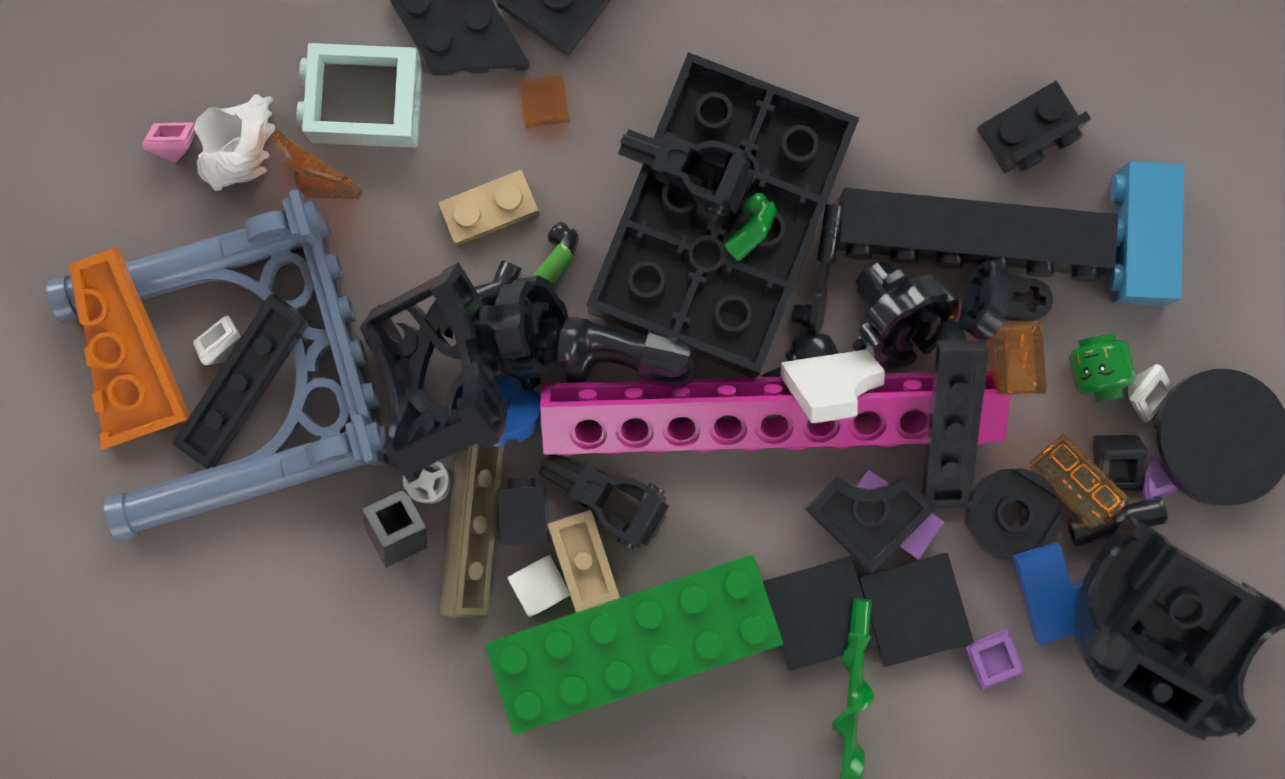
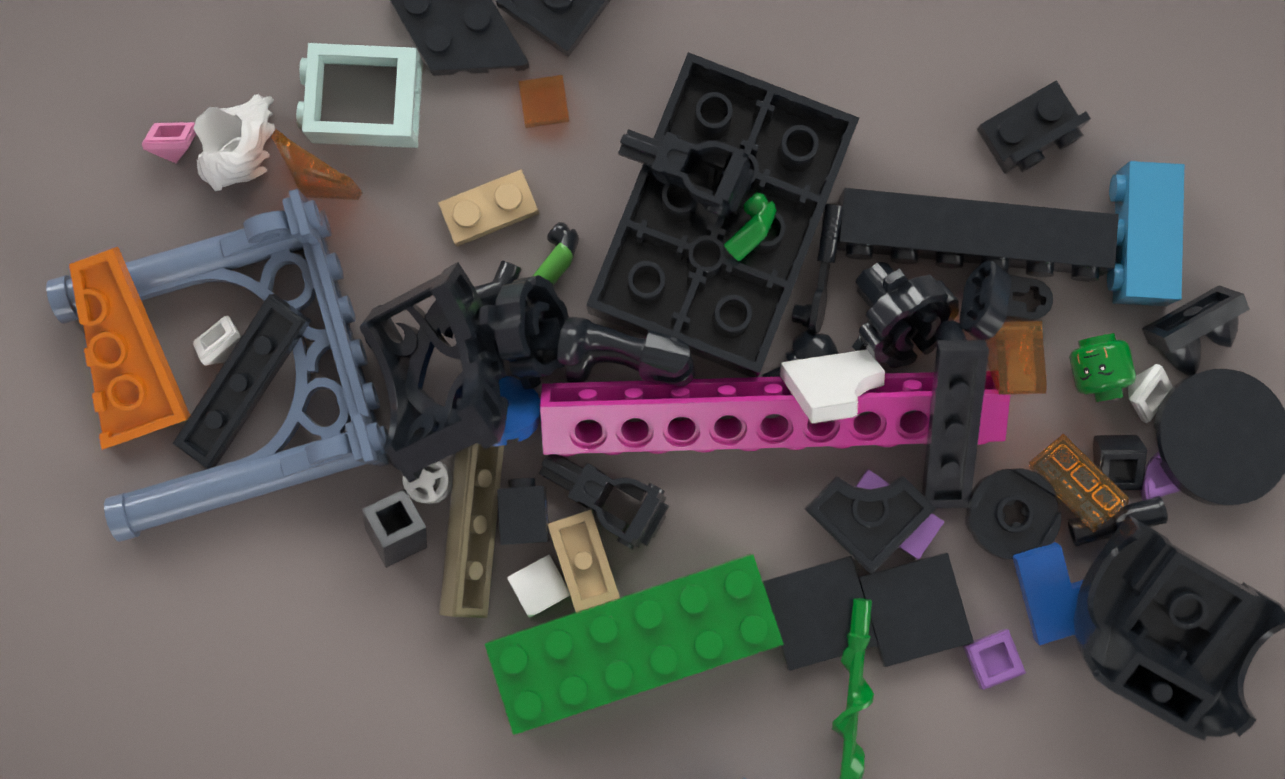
(1209, 315): none -> black tile

